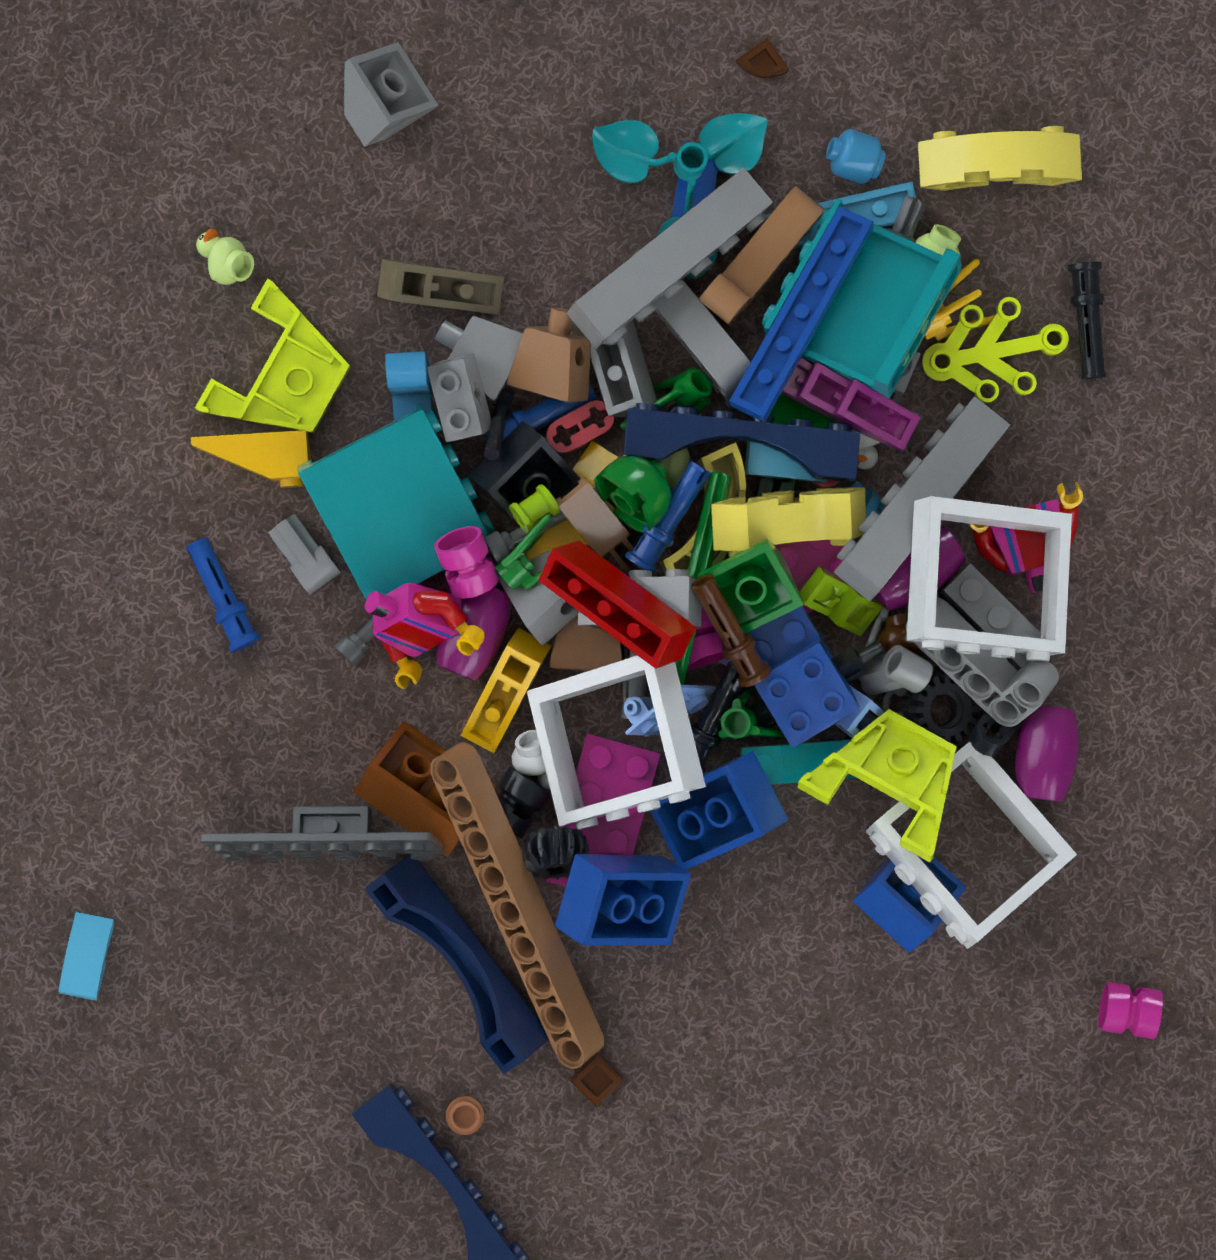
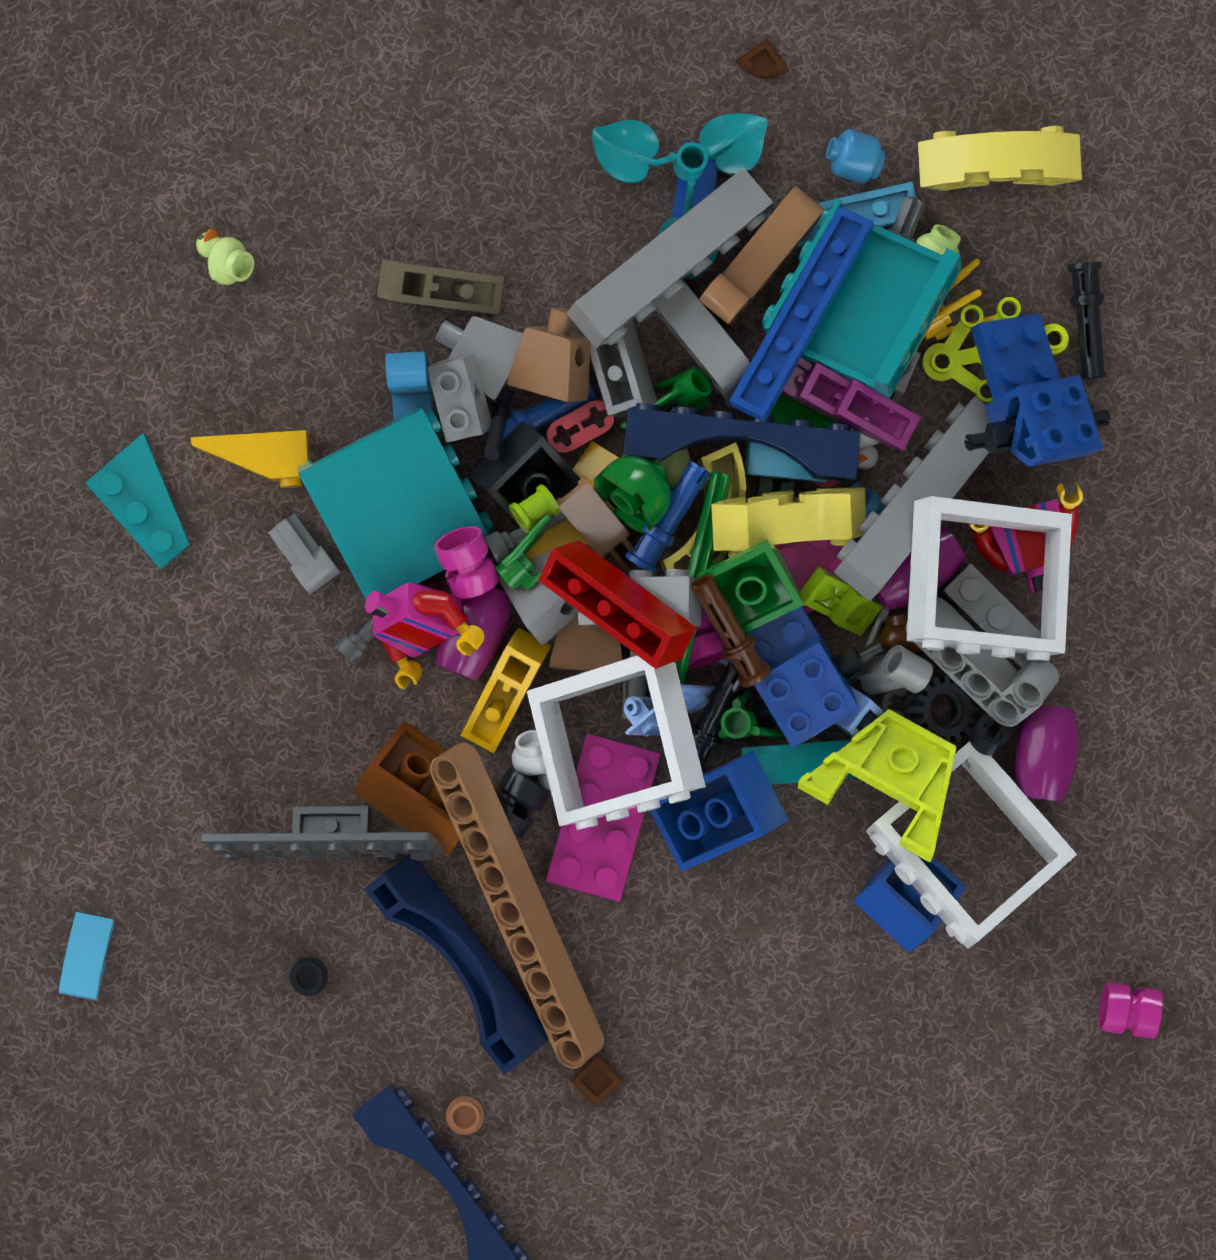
(140, 501): none -> teal wing
(229, 611): blue pin -> none
(295, 380): neon yellow wing -> none
(308, 976): none -> black plate
(383, 93): light grey slope -> none
(552, 851): black gear -> none
(622, 899): blue brick -> none
(1031, 407): none -> blue piece

